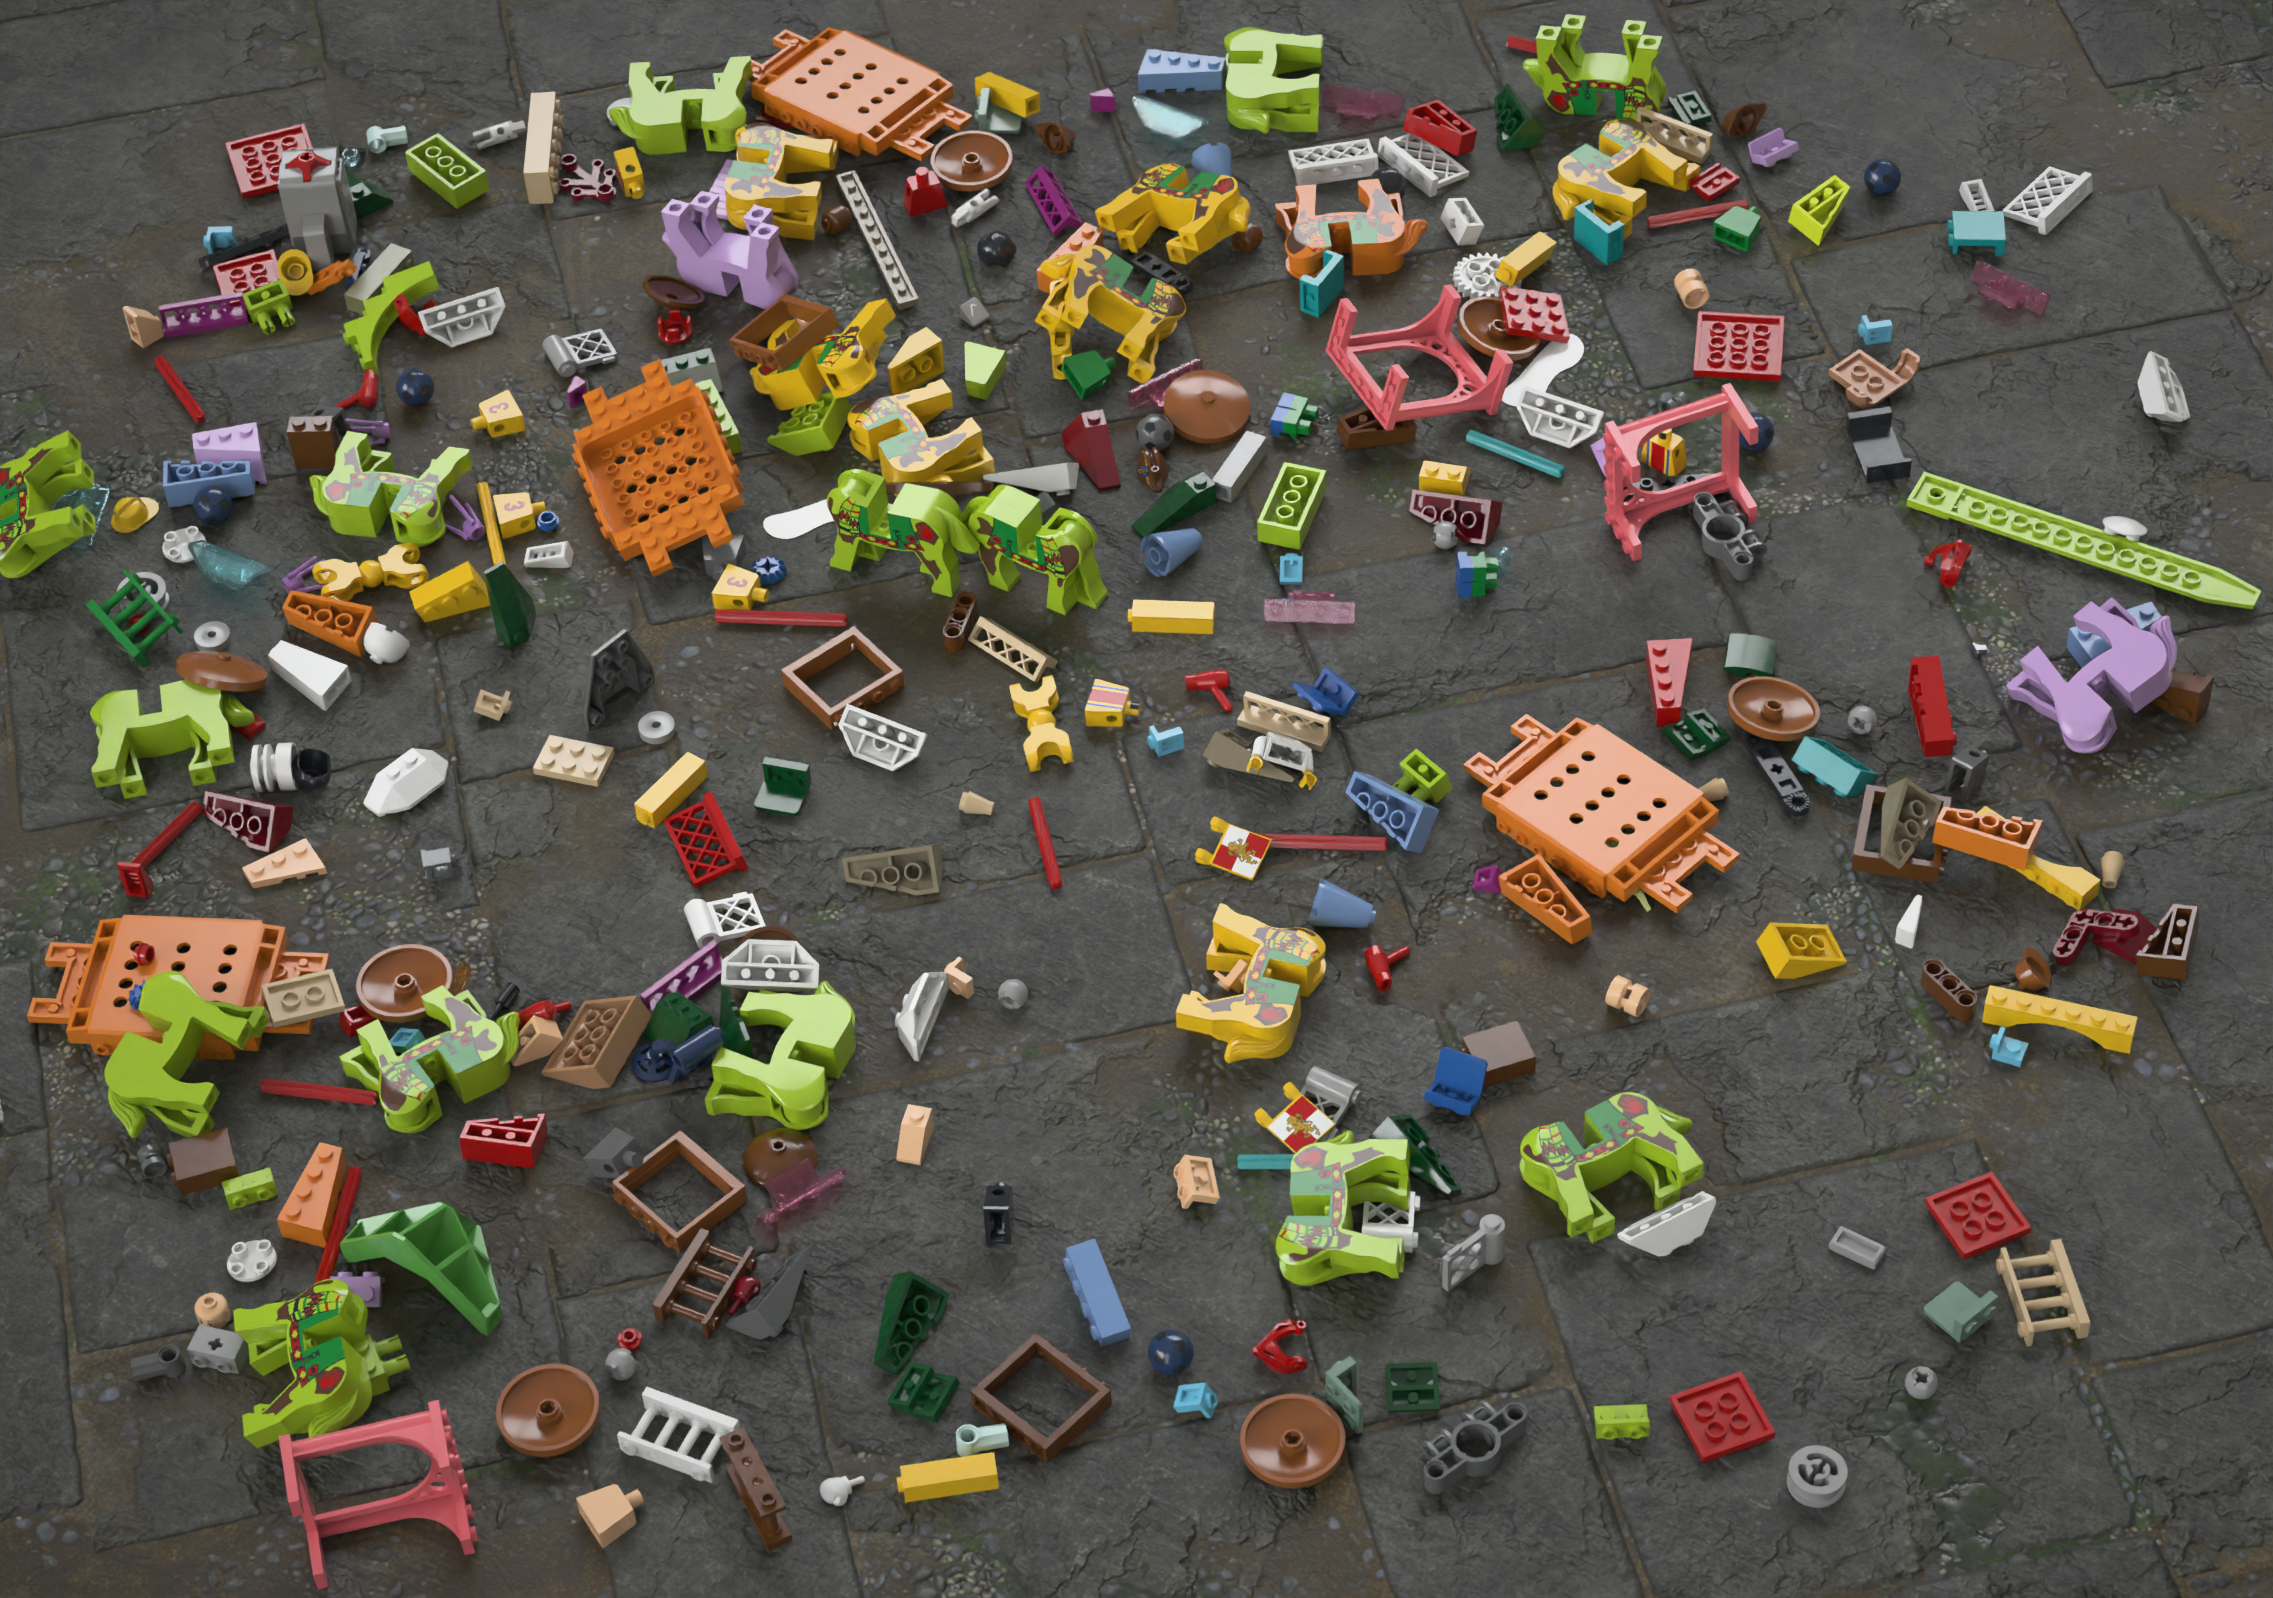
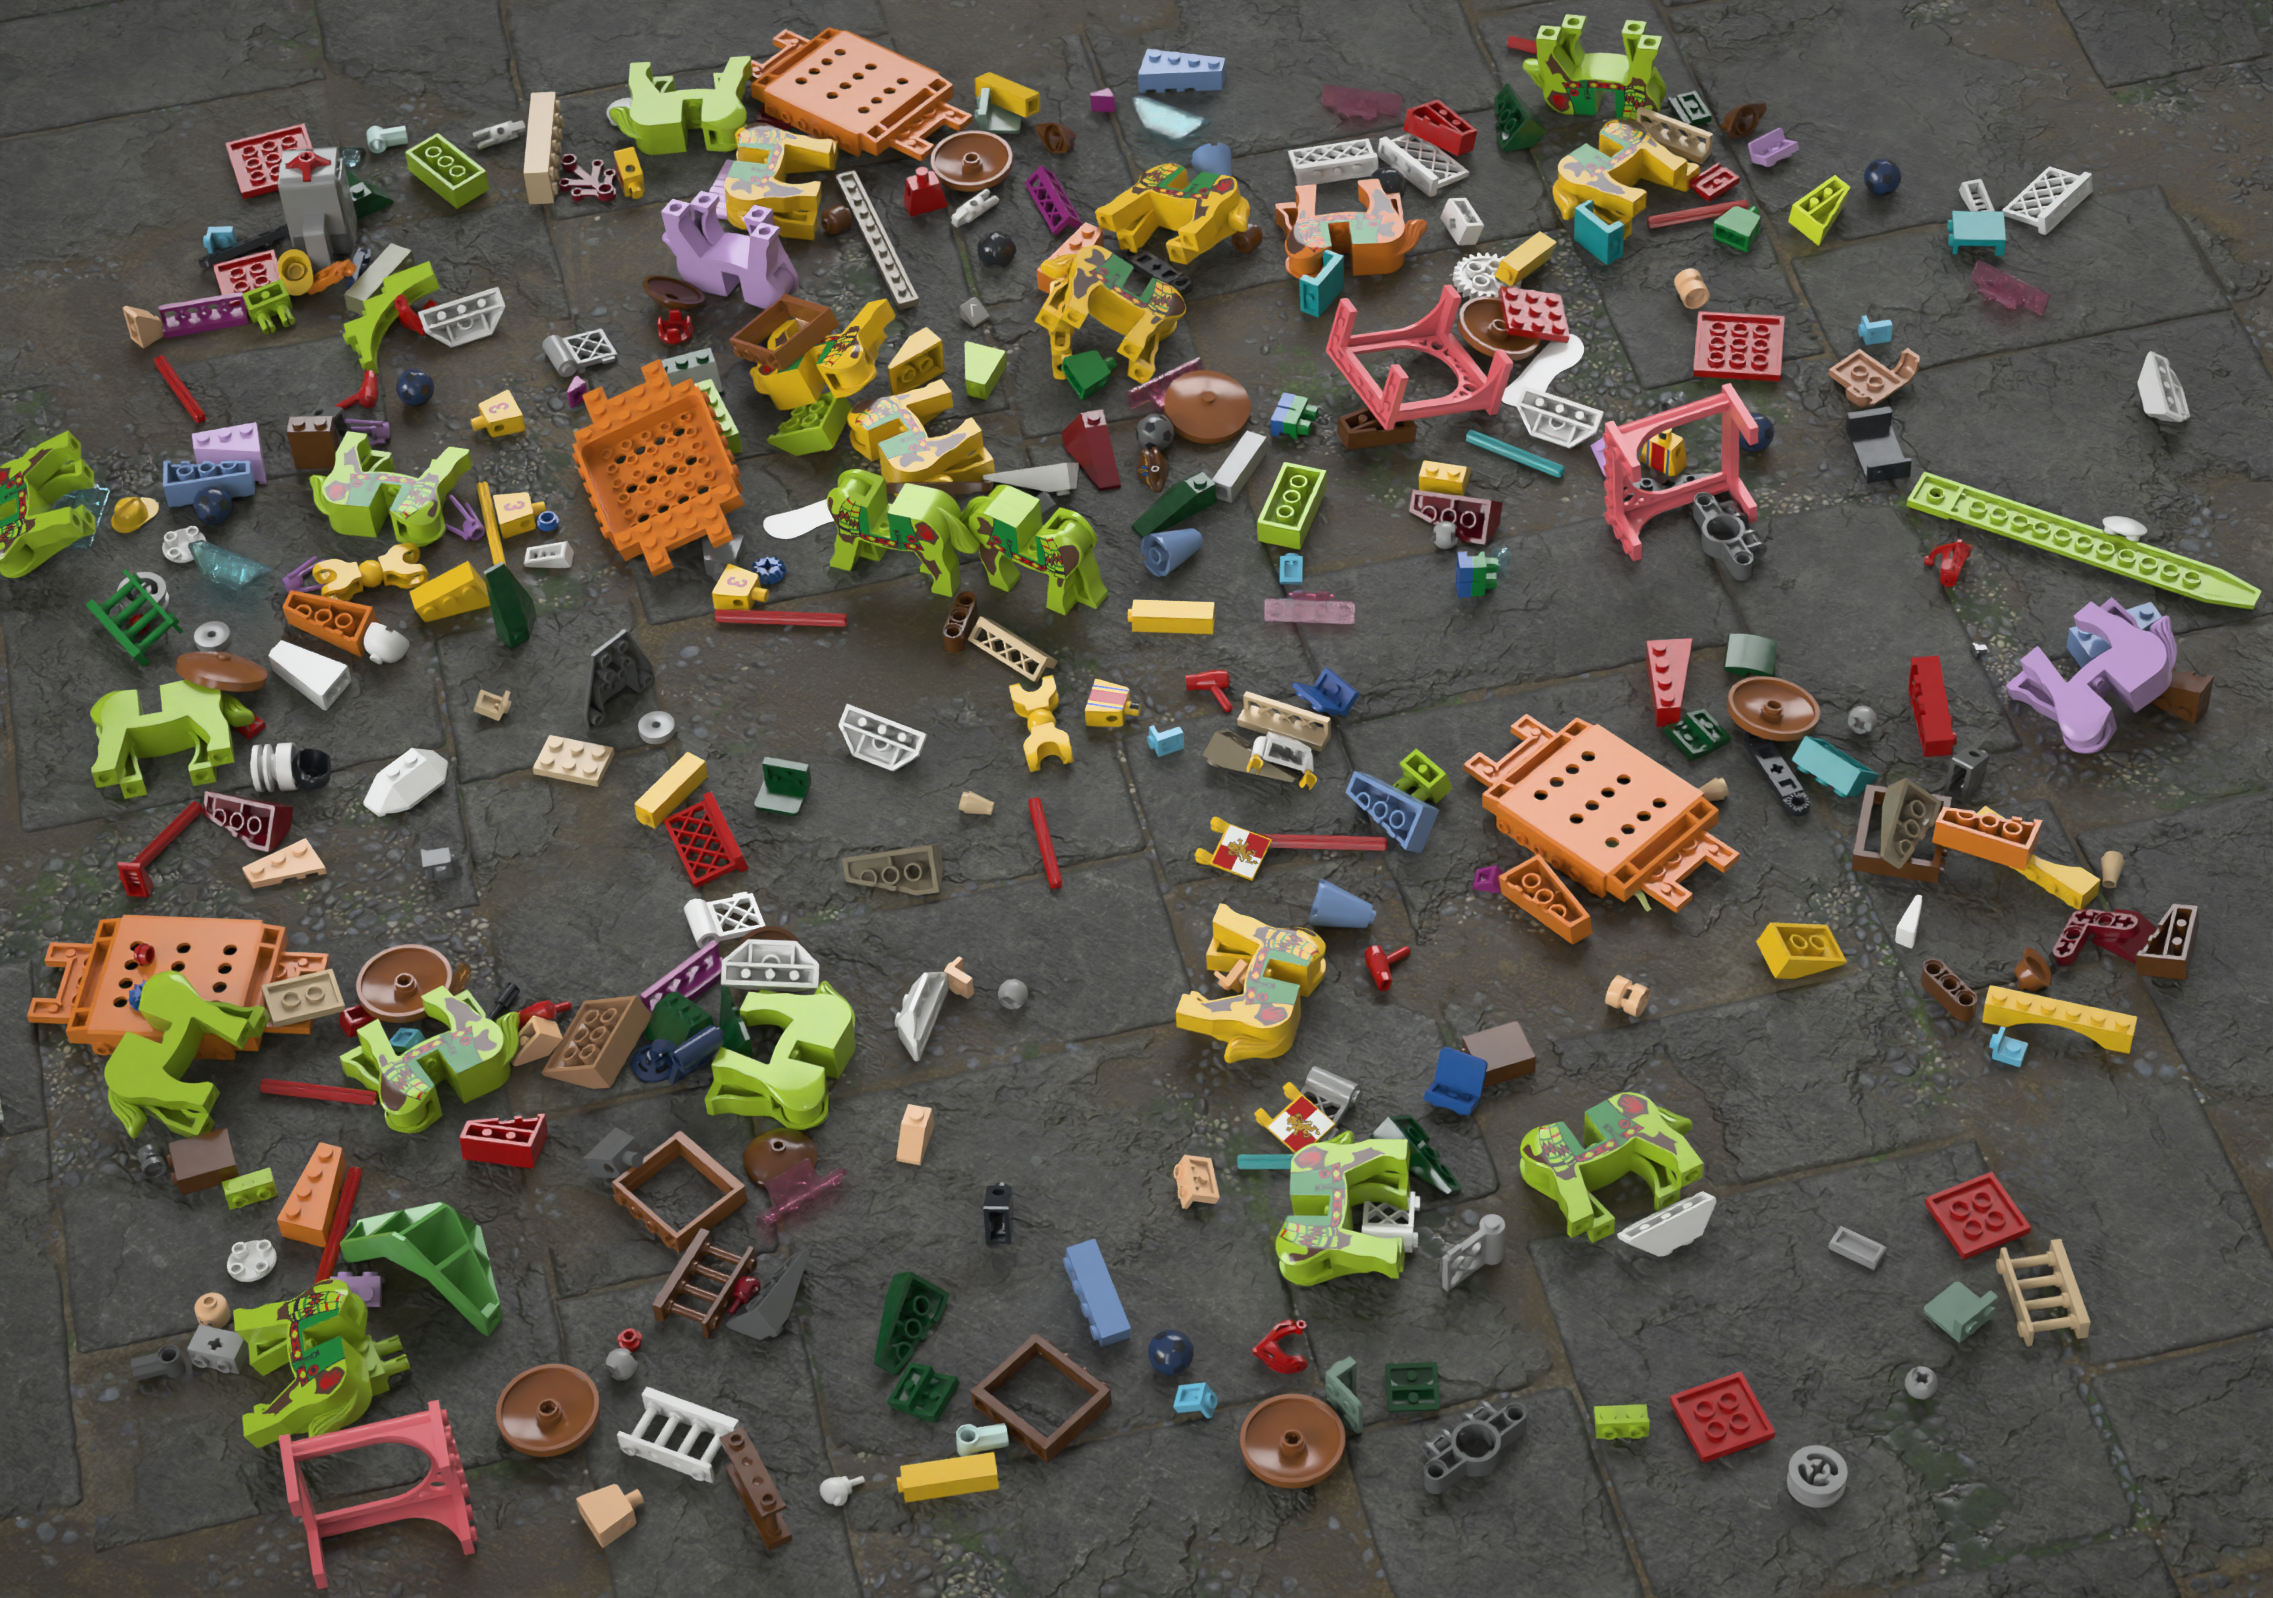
(826, 655): dark orange window -> none
(1255, 92): lime animal -> none

